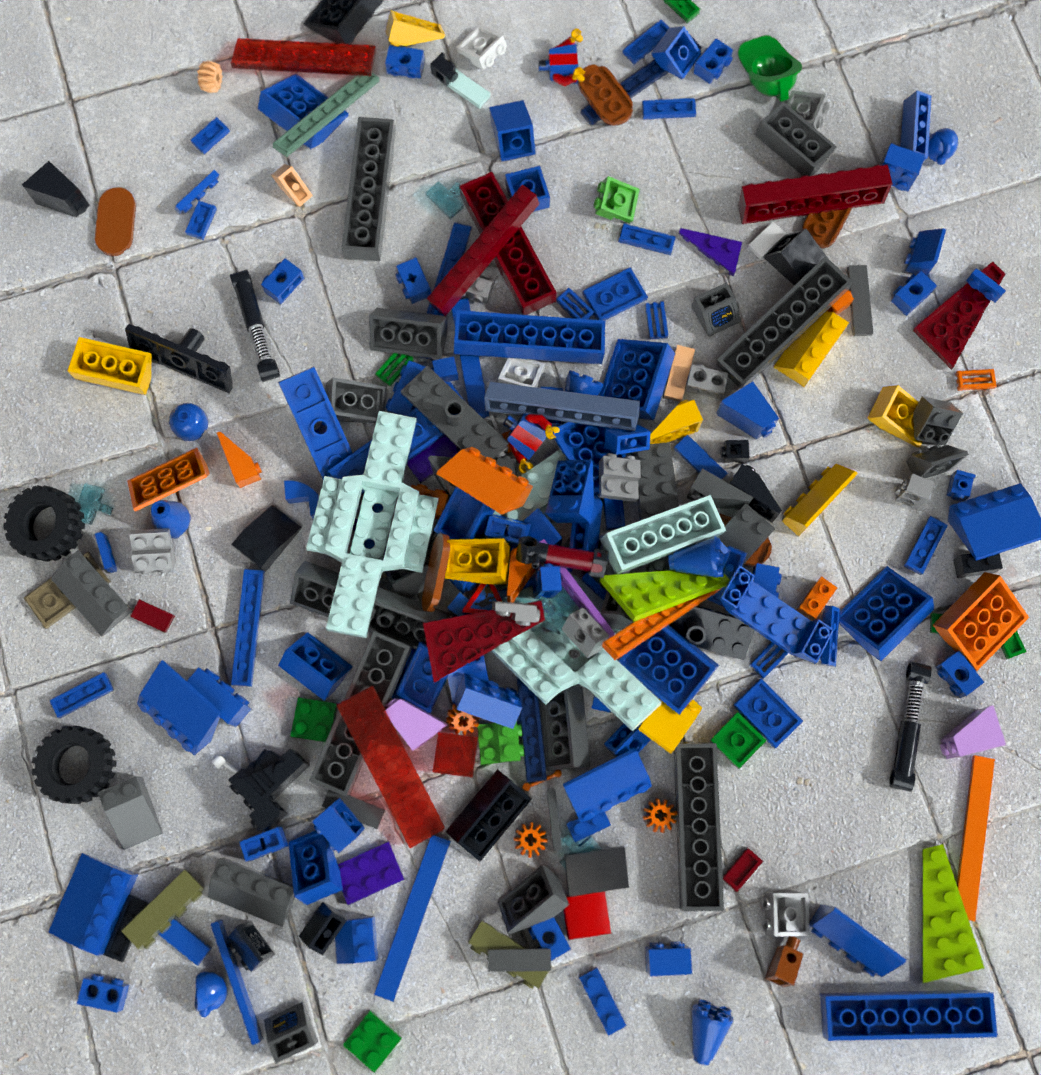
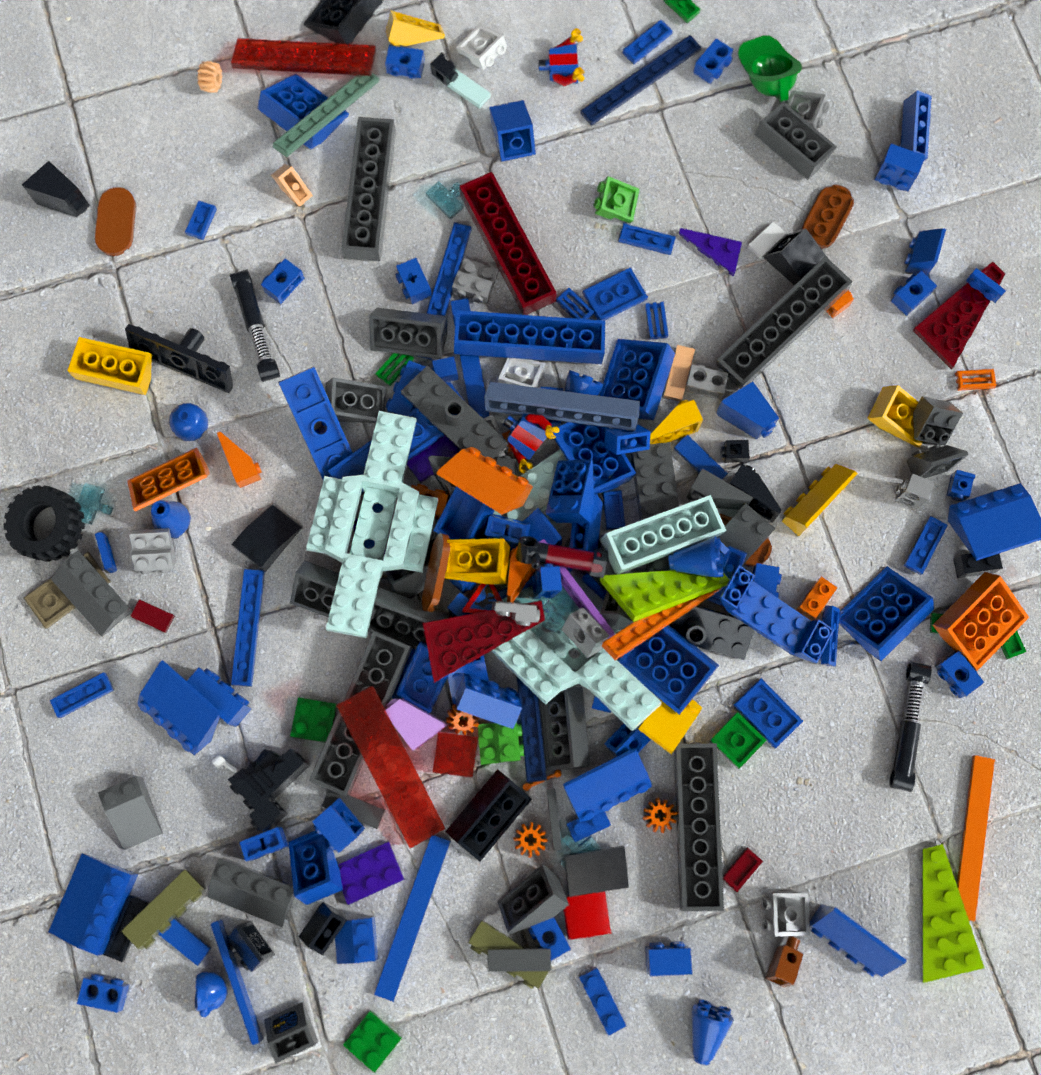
(49, 758): black tyre -> none
(198, 192): blue plate -> none
(210, 135): blue plate -> none
(299, 492): blue brick -> none
(315, 666): blue slope -> none
(483, 250): dark red brick -> none
(533, 180): blue brick -> none
(606, 95): dark orange tile -> none
(619, 477): light grey plate -> none
(668, 108): blue tile -> none
(676, 52): blue slope -> none
(716, 309): dark grey slope -> none
(758, 669): blue tile -> none
(811, 348): yellow slope -> none
(814, 194): dark red brick -> none
(861, 304): dark grey tile -> none
(908, 1015): blue brick -> none
(942, 145): blue piece -> none
(974, 734): lavender slope -> none

